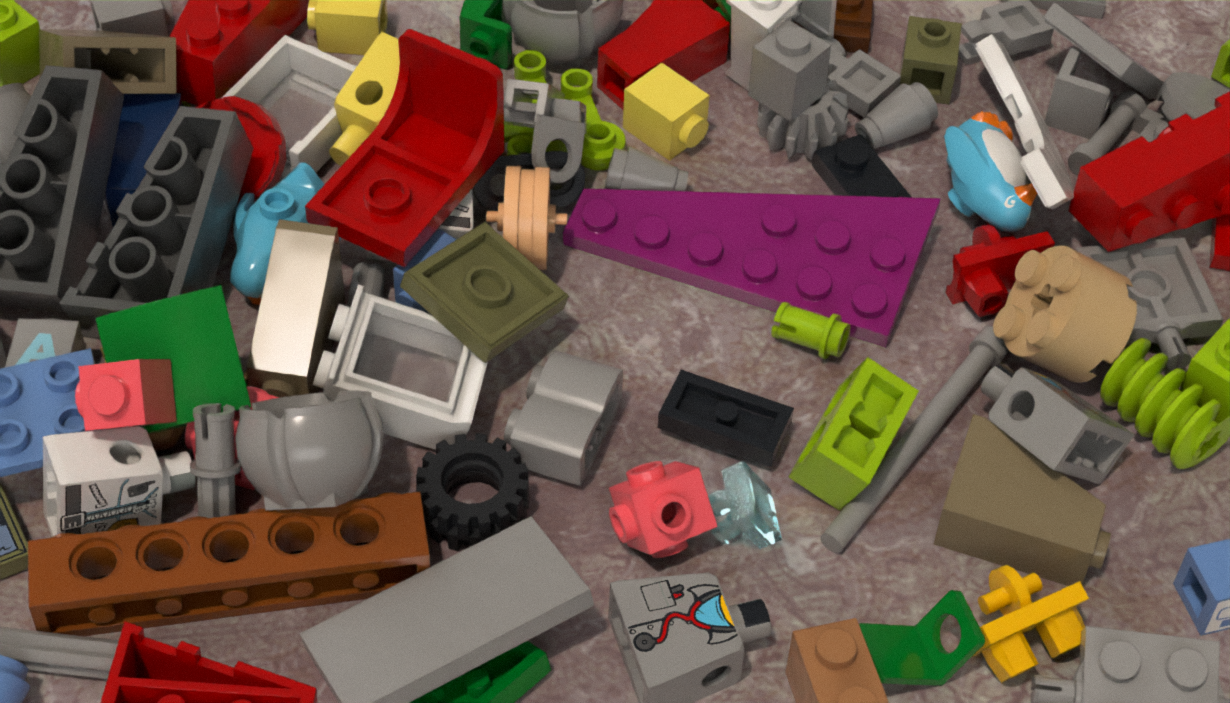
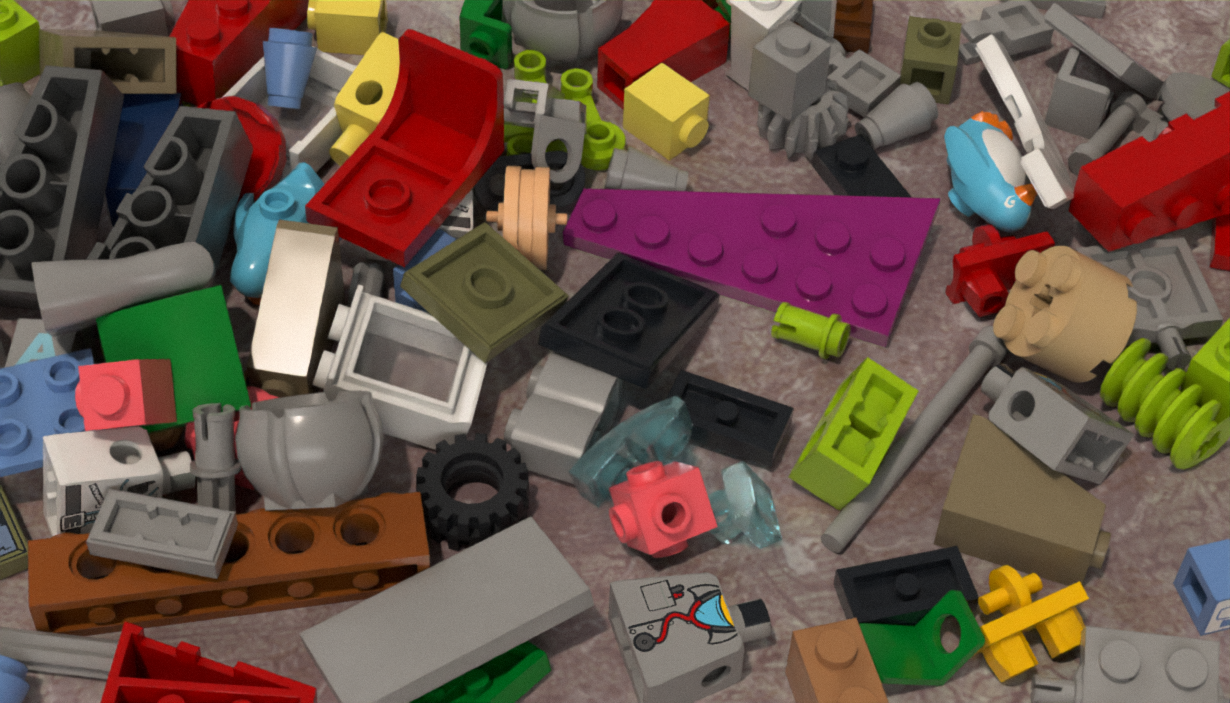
(81, 290): none -> light grey piece
(162, 533): none -> light grey plate
(287, 66): none -> medium blue cone
(629, 320): none -> black tile
(646, 437): none -> clear light blue slope
(903, 587): none -> black plate

